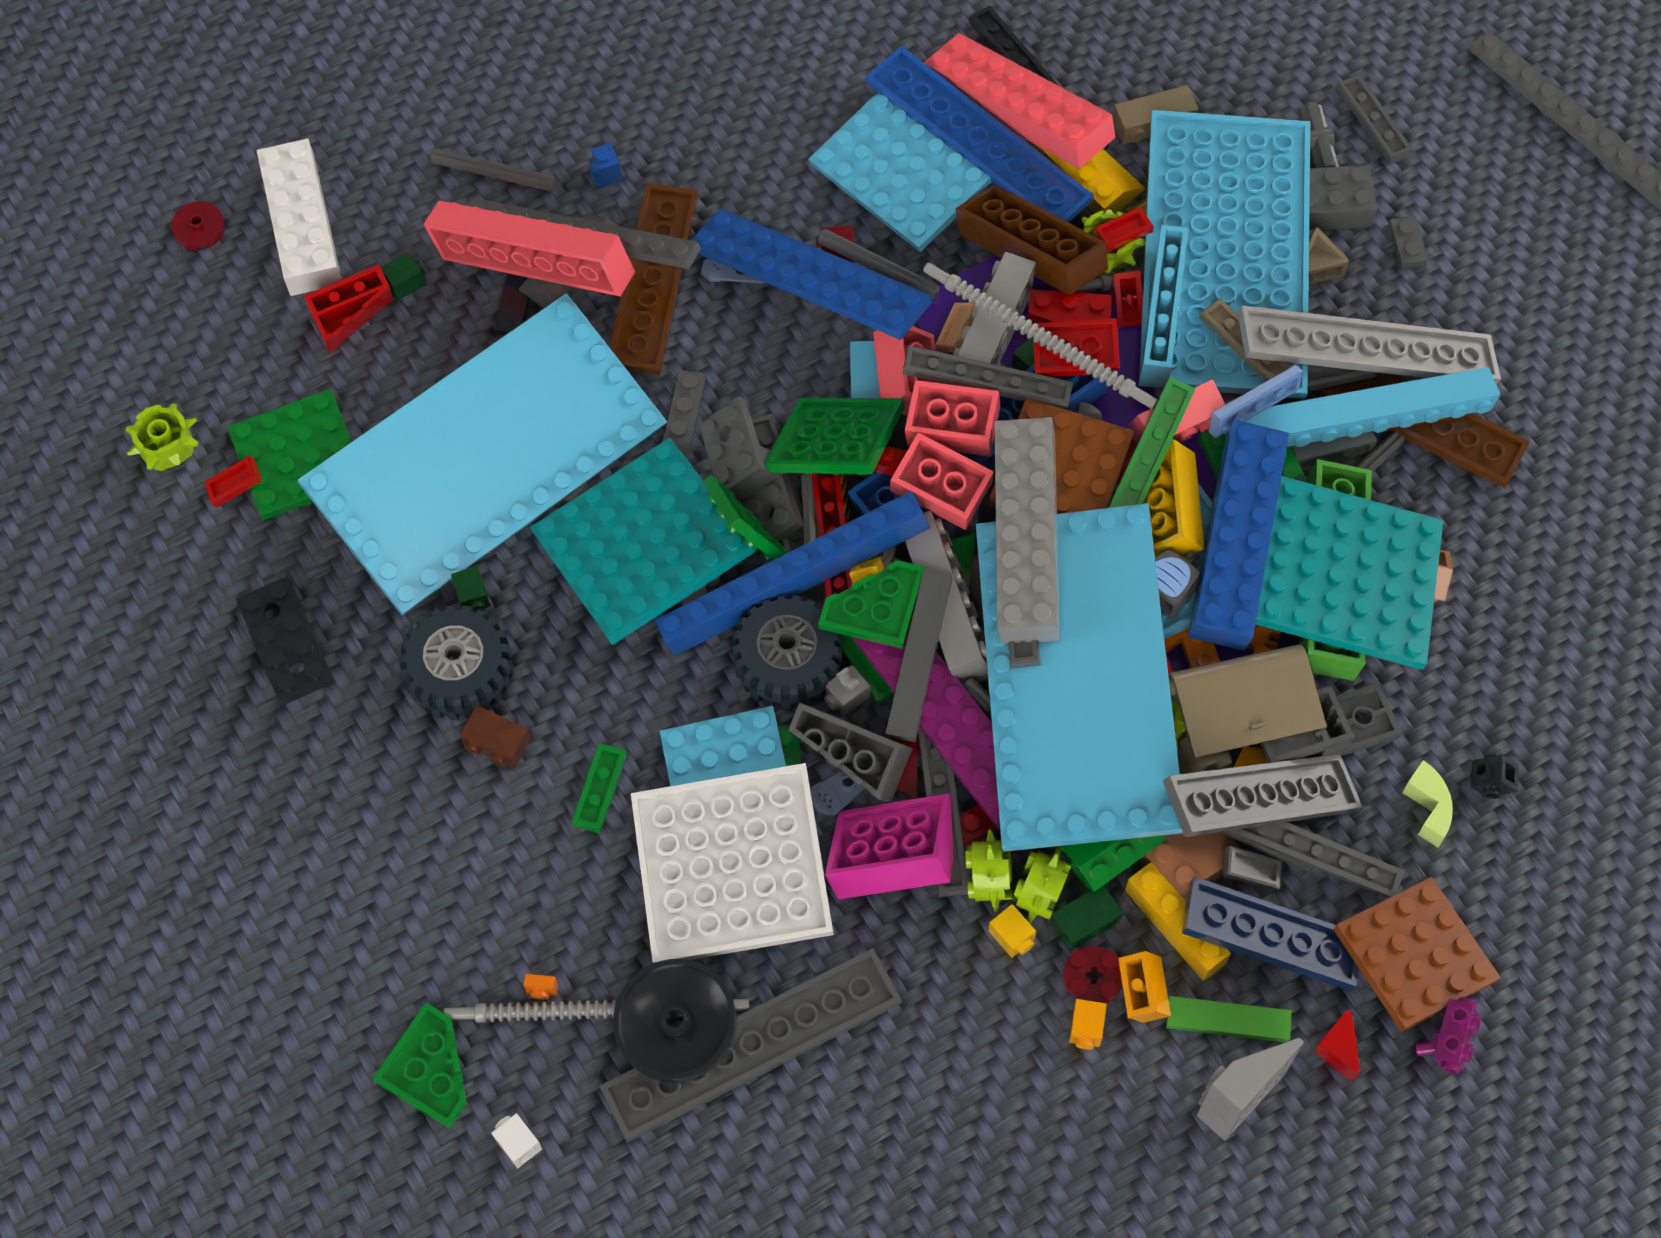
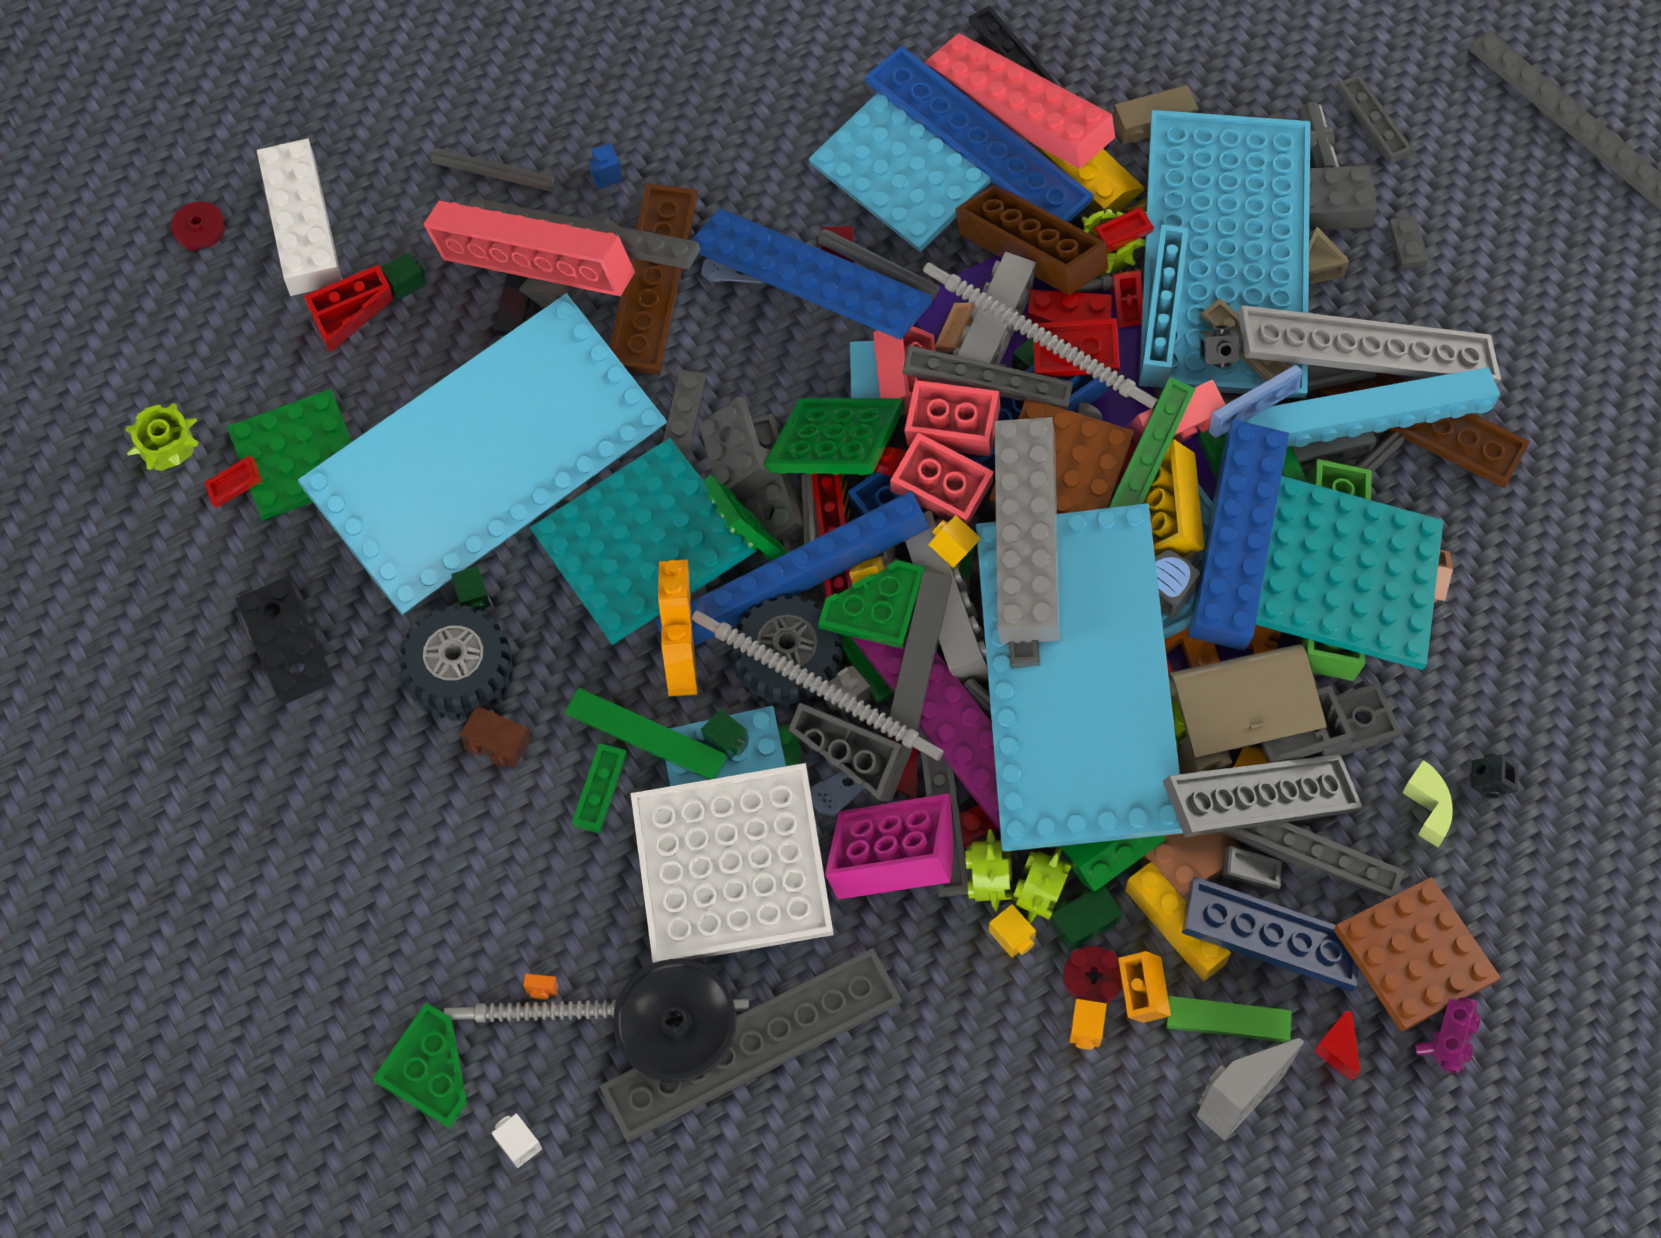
(646, 734): none -> green tile
(677, 628): none -> light orange arch
(725, 734): none -> dark green brick
(910, 738): none -> light grey hose
(953, 540): none -> yellow brick
(1220, 346): none -> black brick

